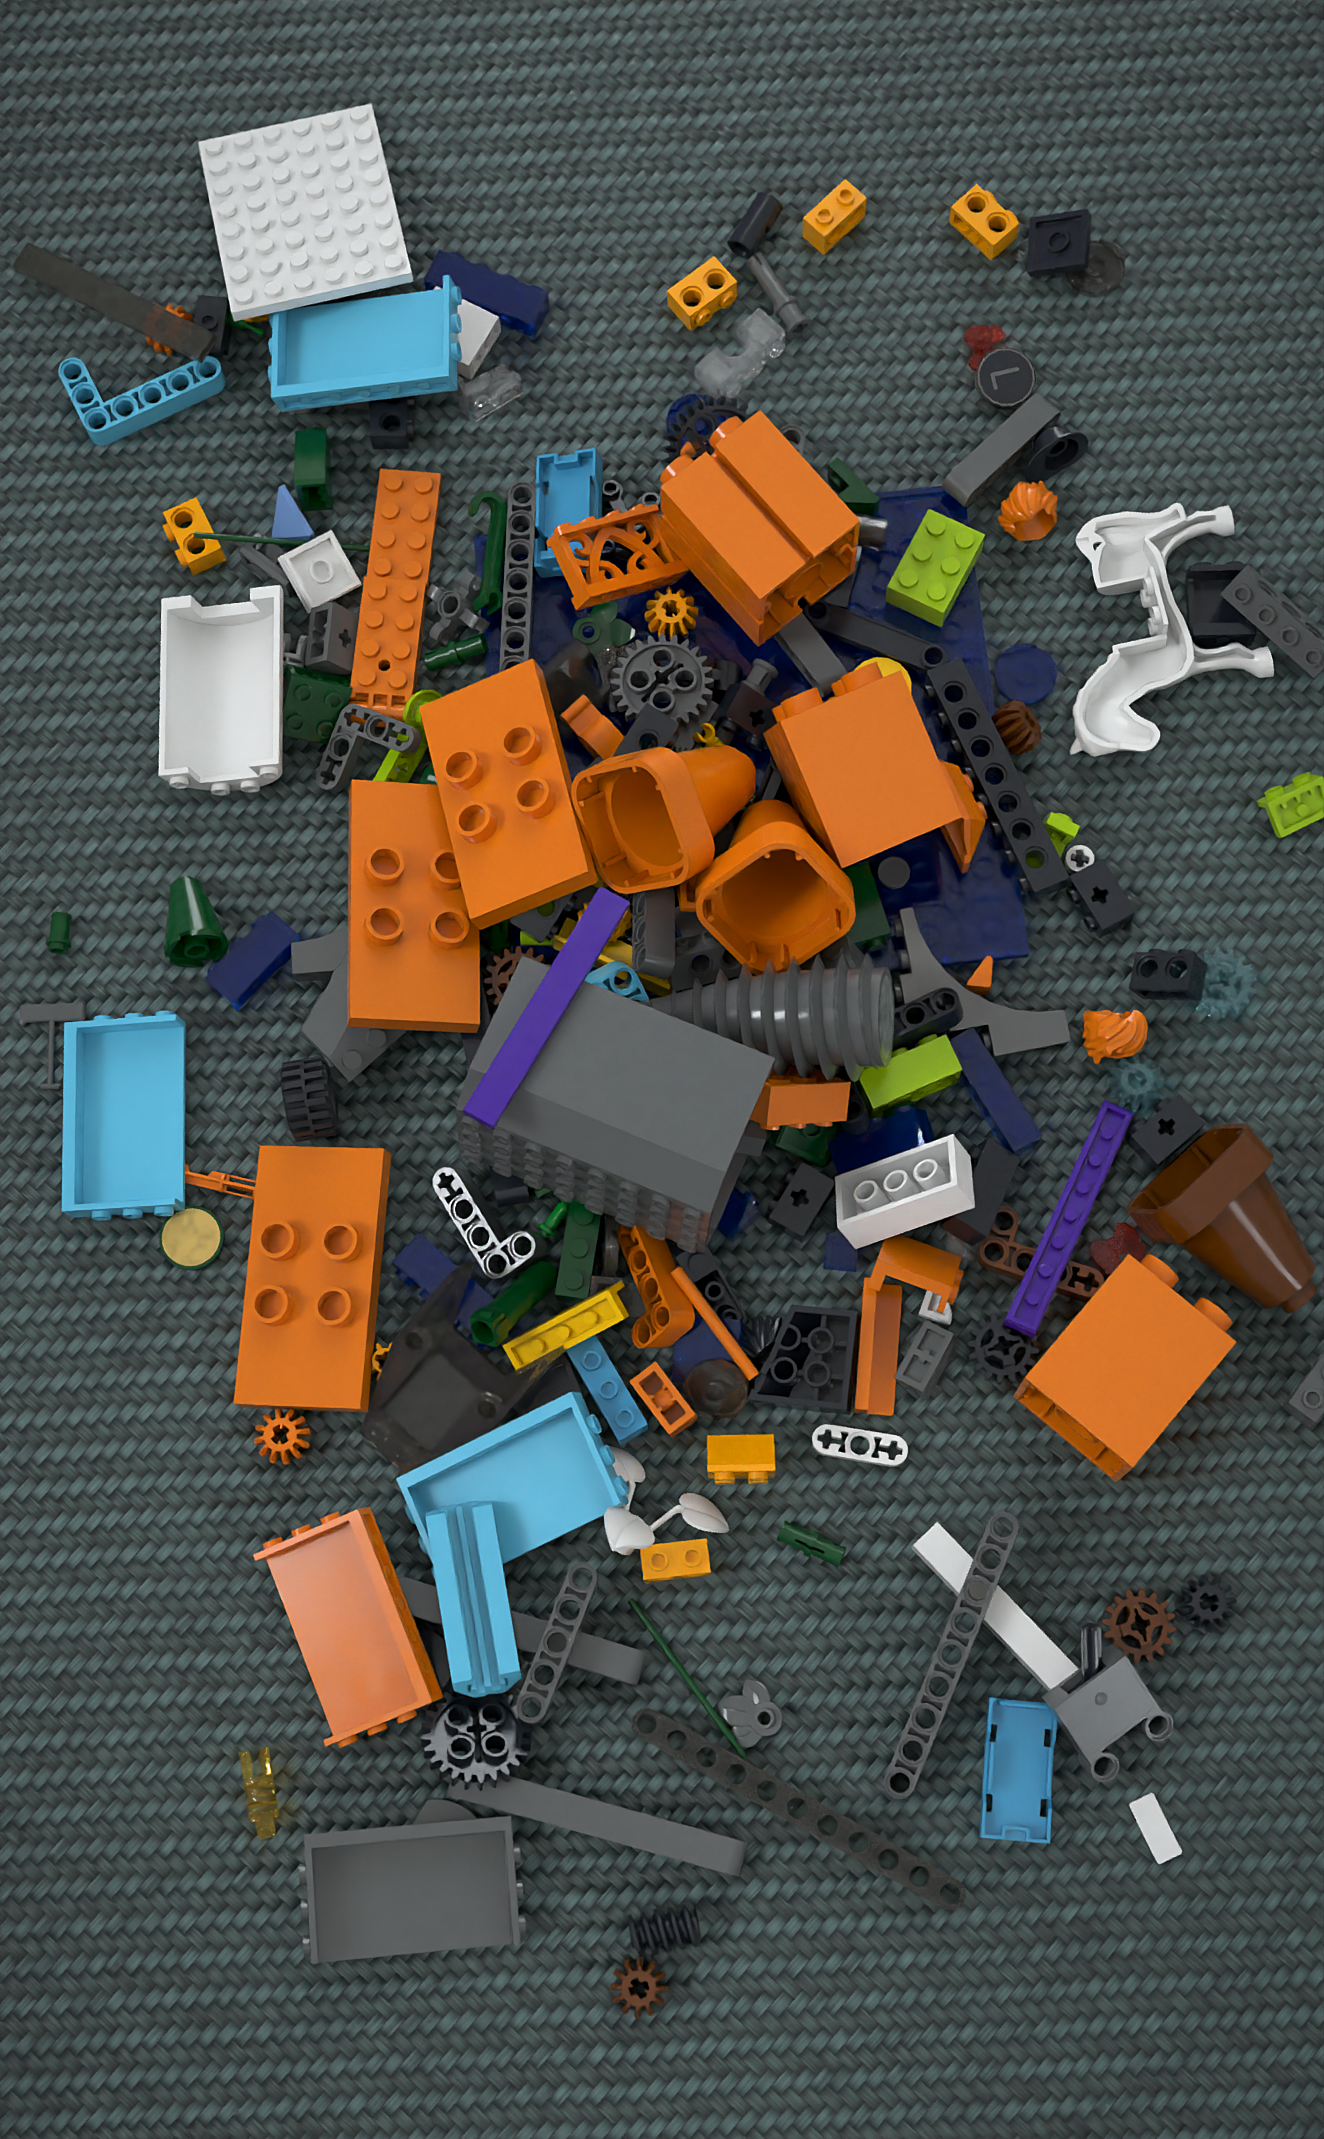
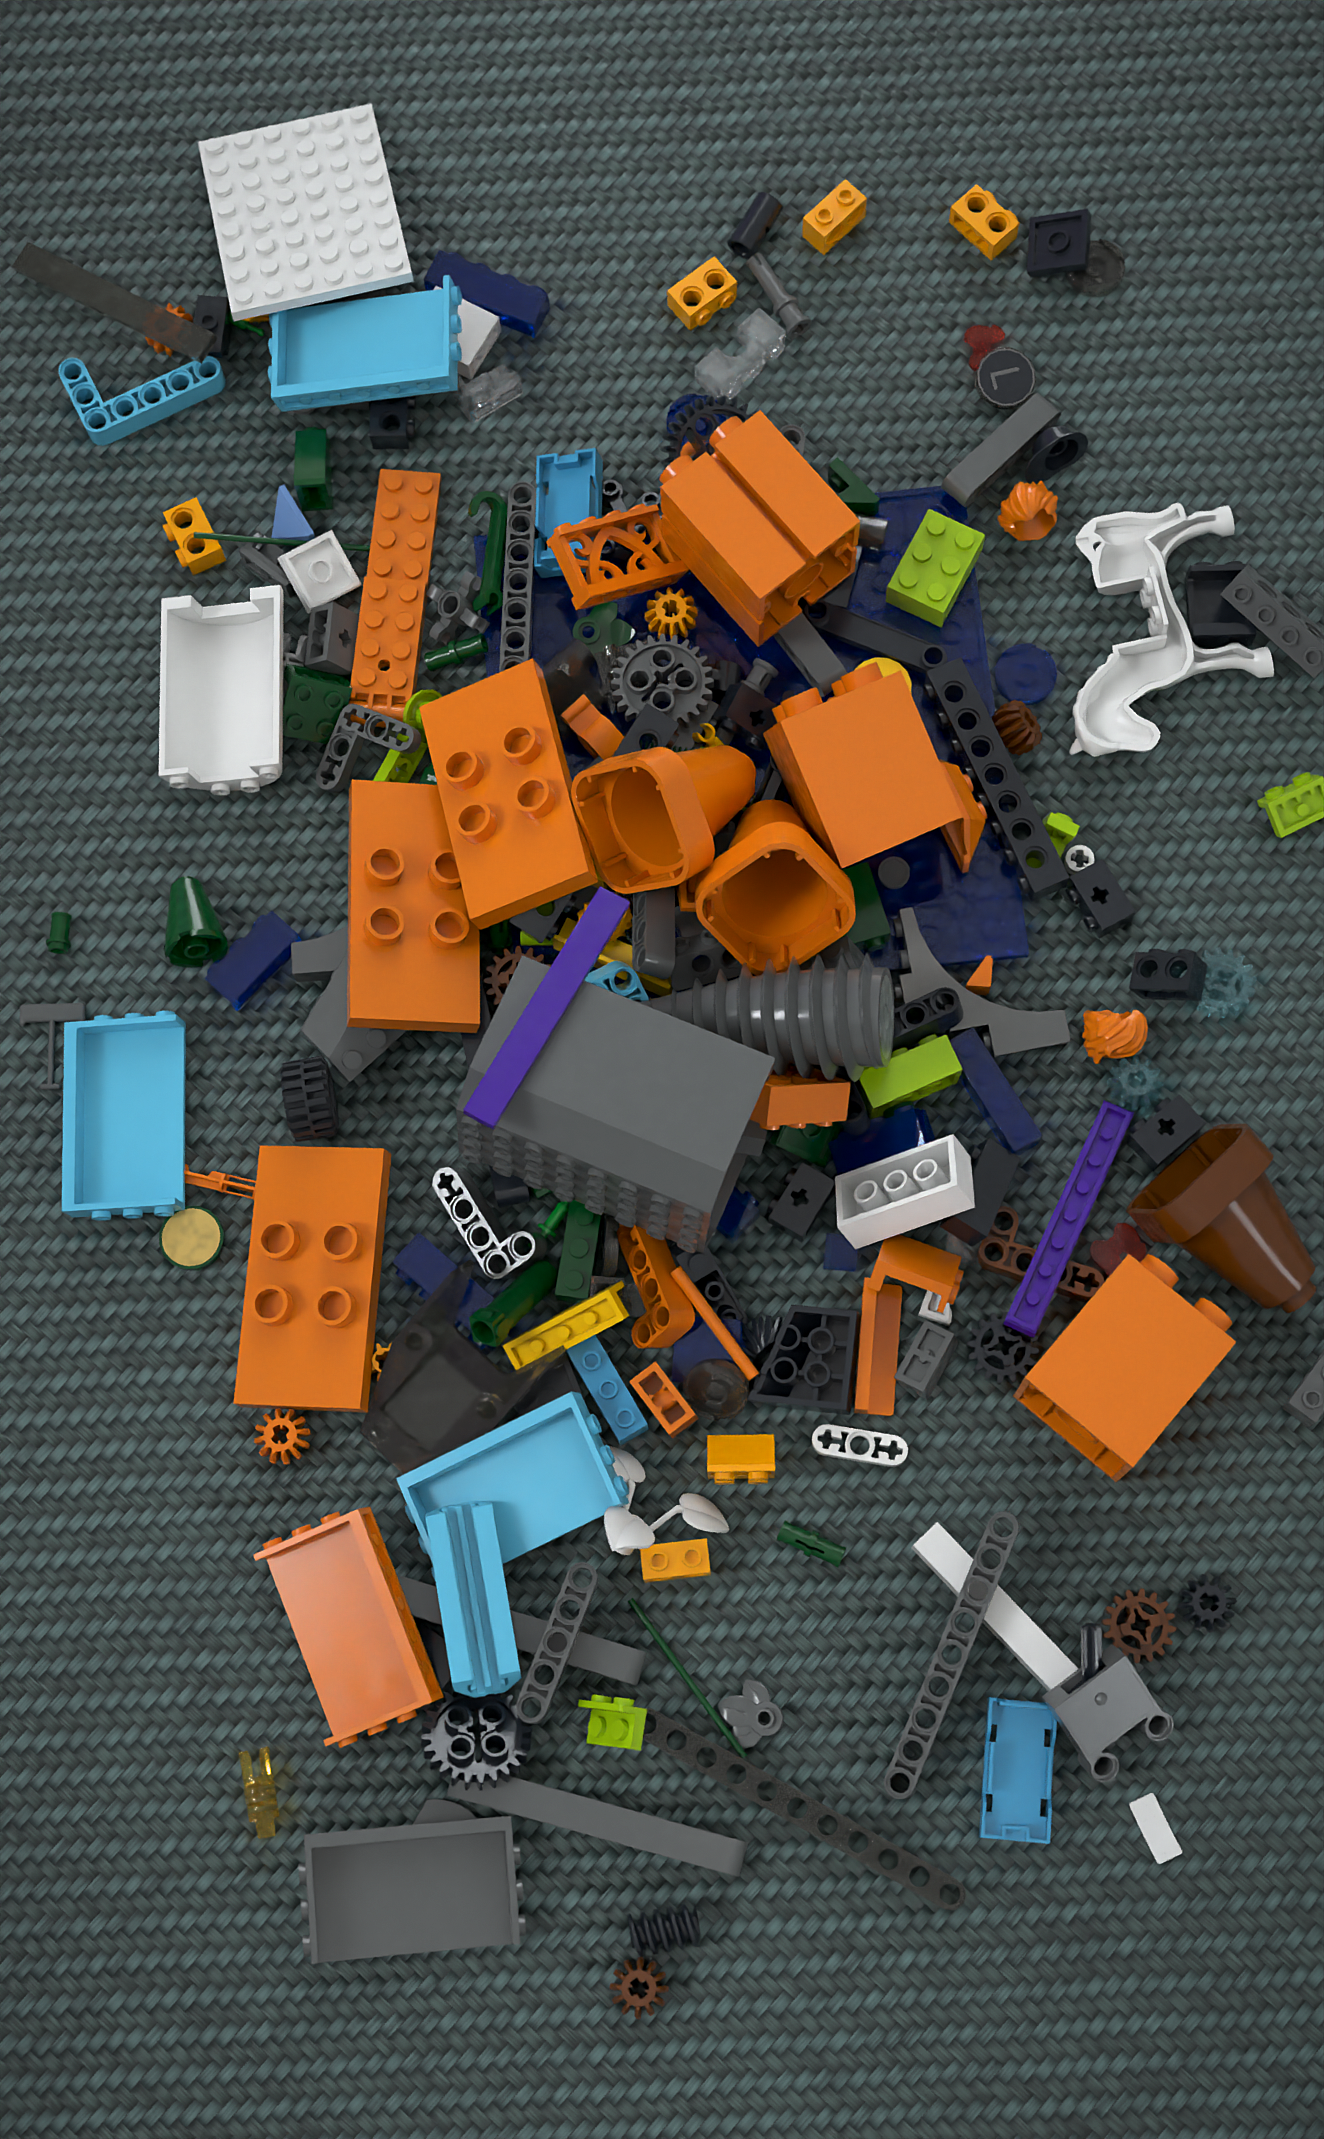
(614, 1723): none -> lime bracket

